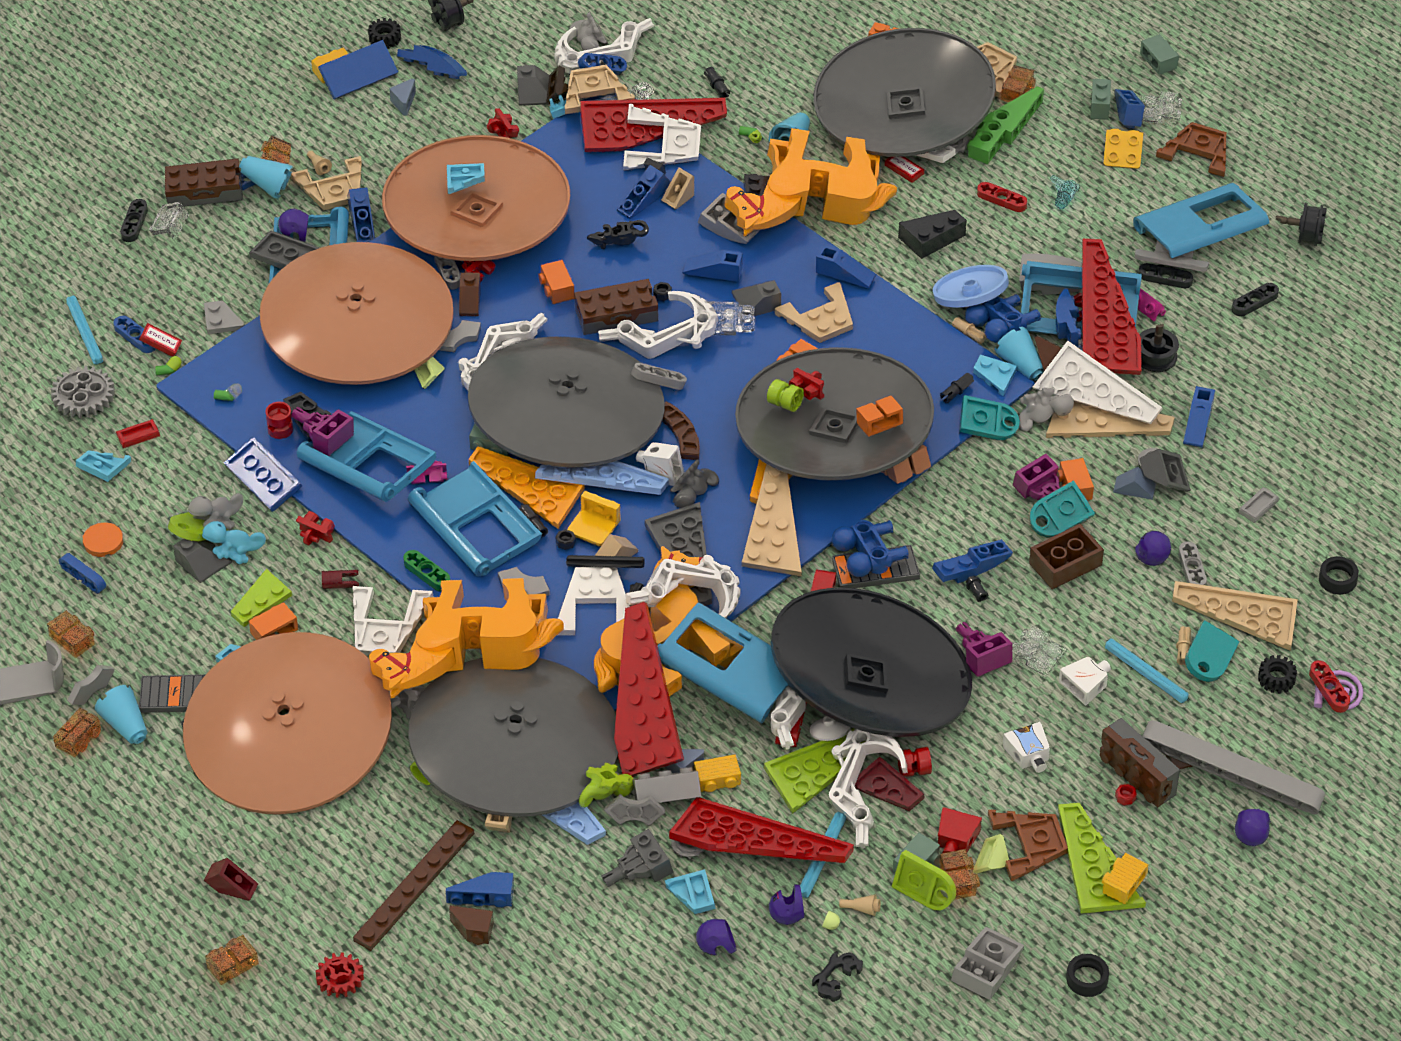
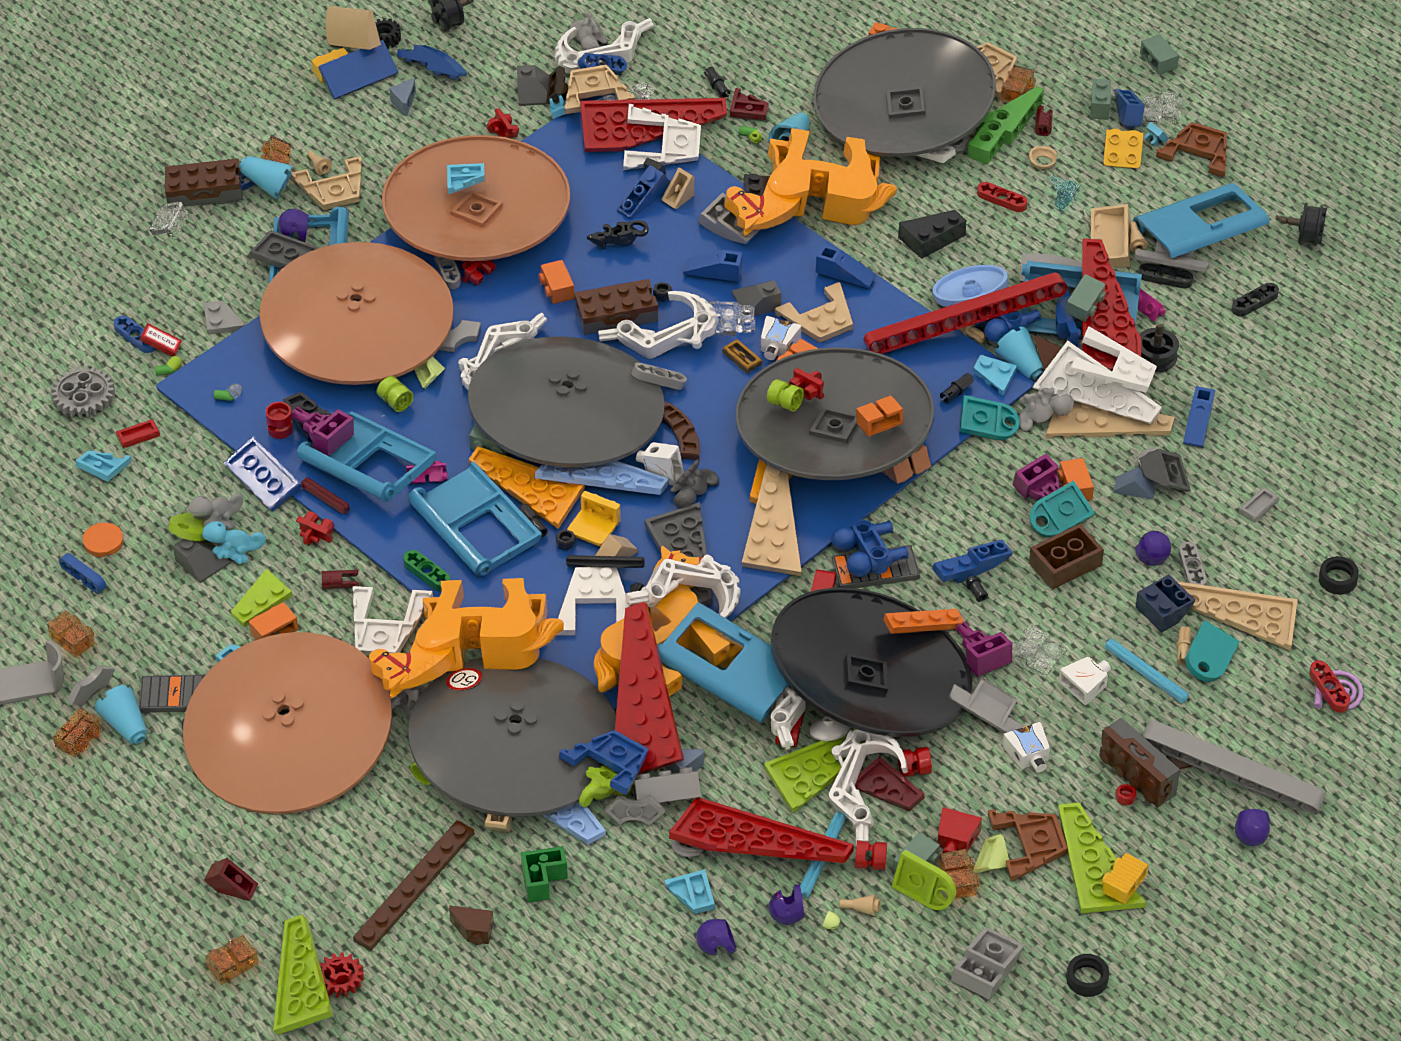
(84, 330): medium azure axle -> none
(132, 214): black beam -> none
(301, 985): none -> lime wing
(325, 495): none -> dark red axle
(351, 28): none -> tan slope
(361, 214): blue slope -> none
(395, 394): none -> lime wheel
(464, 679): none -> sticker
(469, 294): reddish brown slope -> none
(488, 889): blue slope -> none
(532, 585): light grey tile -> none
(540, 868): none -> green brick
(613, 751): none -> blue wing
(641, 860): dark grey brick -> none
(718, 773): yellow brick -> none
(739, 358): none -> pearl gold tile
(748, 106): none -> dark red wing
(778, 337): none -> white torso
(848, 962): black helmet -> none
(879, 854): none -> red wheel
(905, 168): tile -> none
(922, 620): none -> orange plate
(974, 315): none -> red beam
(988, 704): none -> light grey plate
(1042, 151): none -> tan piece
(1043, 121): none -> dark red hinge
(1085, 298): none -> sand green brick
(1113, 228): none -> tan slope
(1129, 368): none -> white wing
(1137, 240): none -> tan cone
(1156, 133): none -> medium azure tile
(1164, 602): none -> dark blue slope
(1277, 683): black tyre -> none

